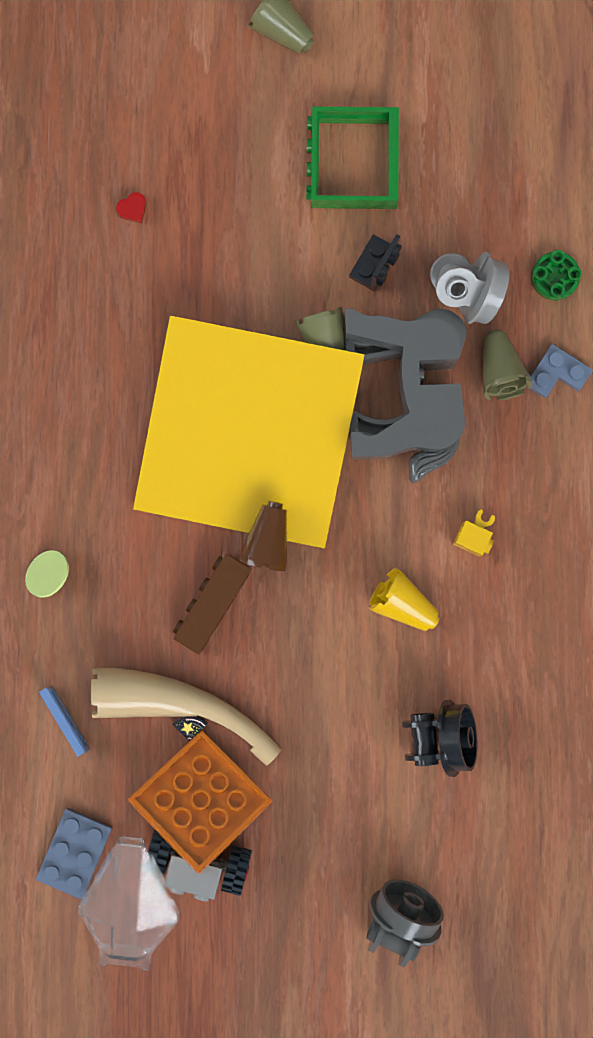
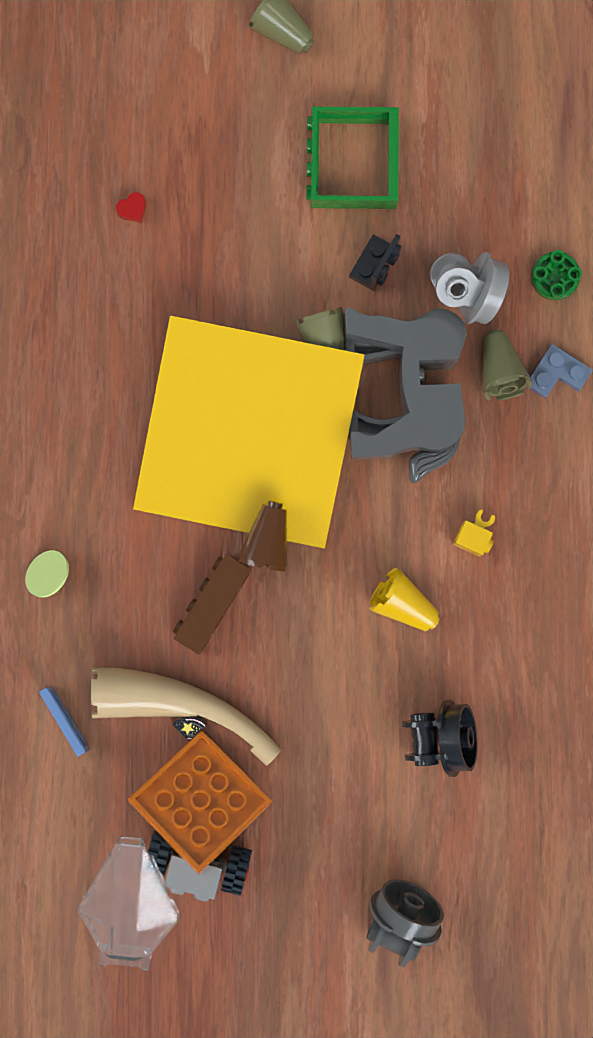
(74, 853): sand blue plate -> none

